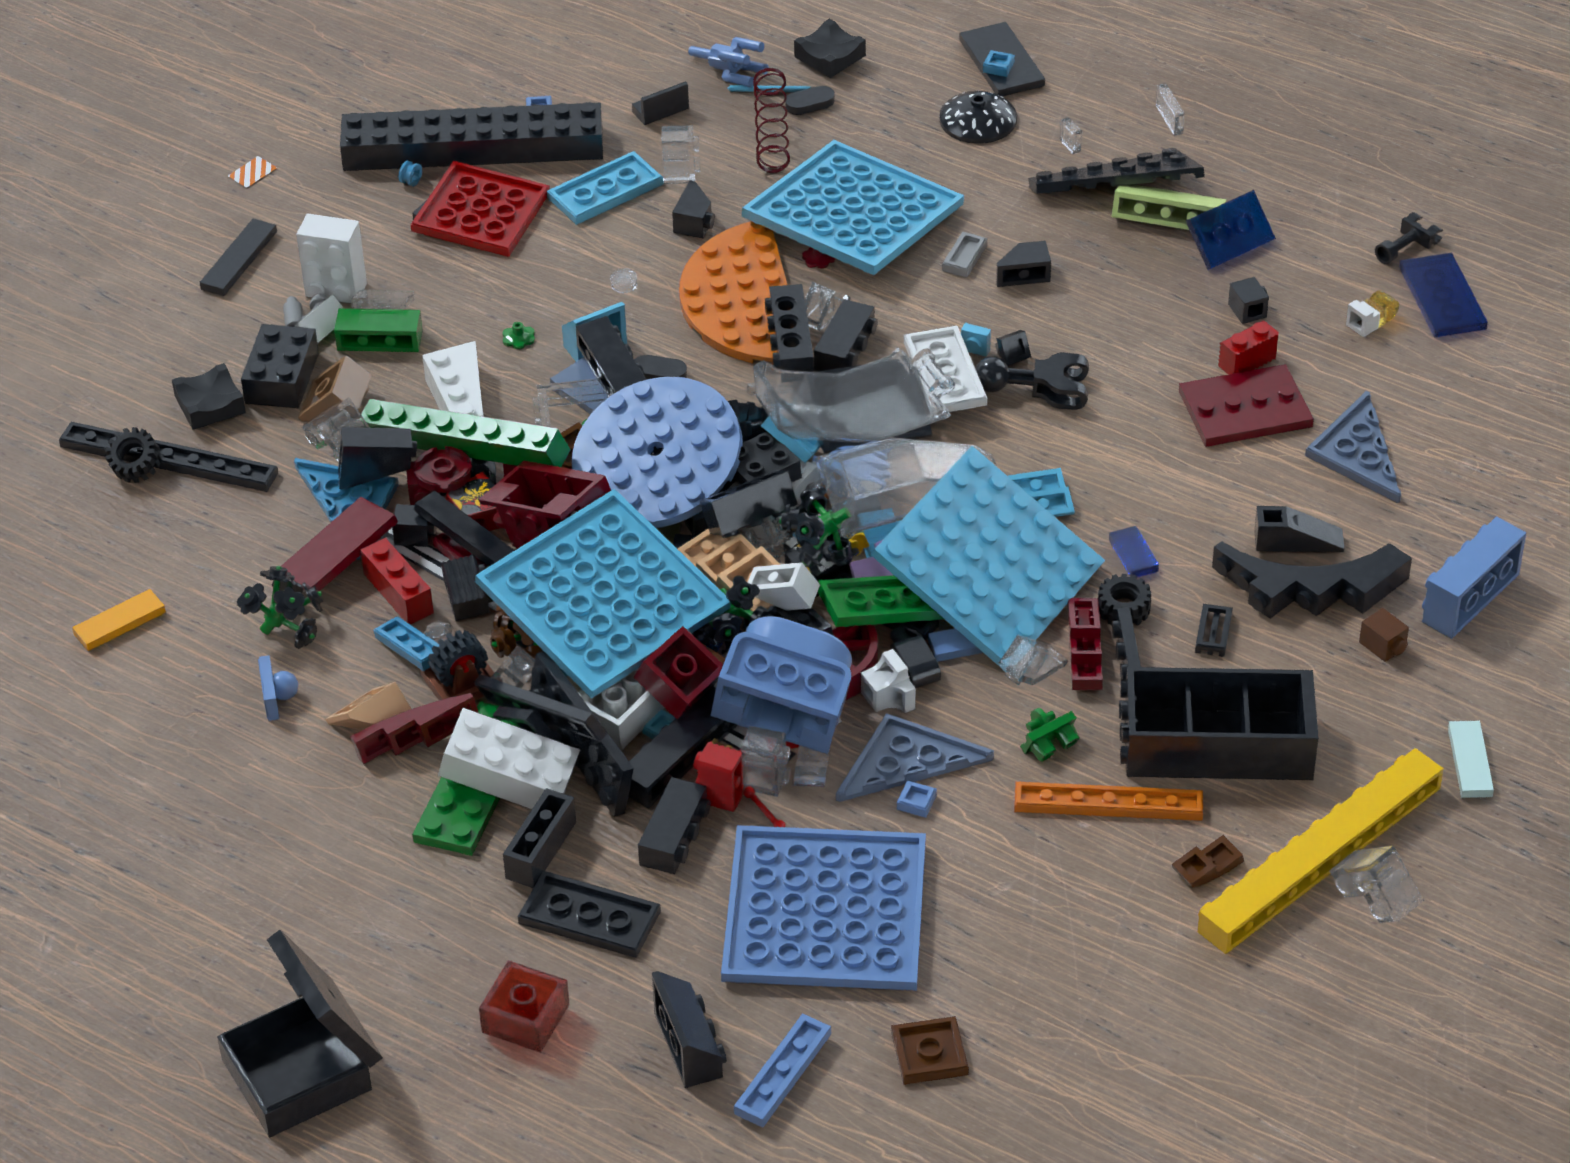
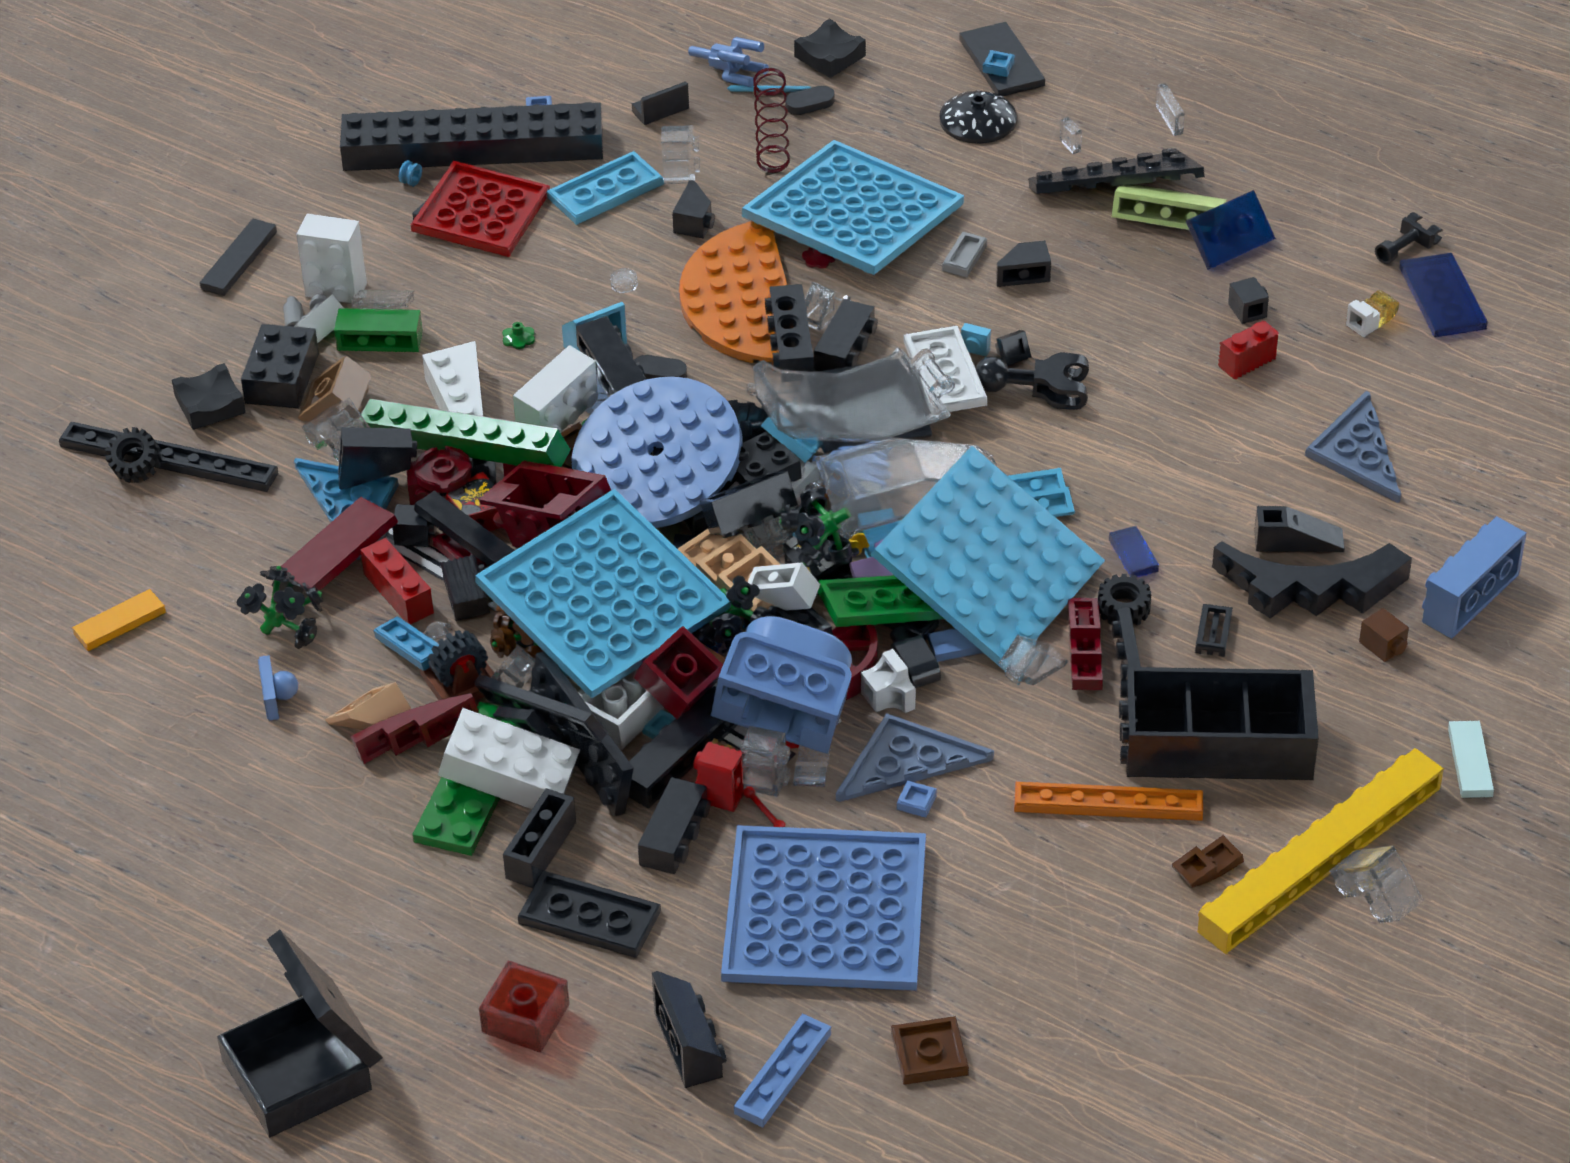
(252, 171): sticker -> none
(558, 391): none -> white brick
(1043, 731): green hips -> none
(1245, 405): dark red plate -> none

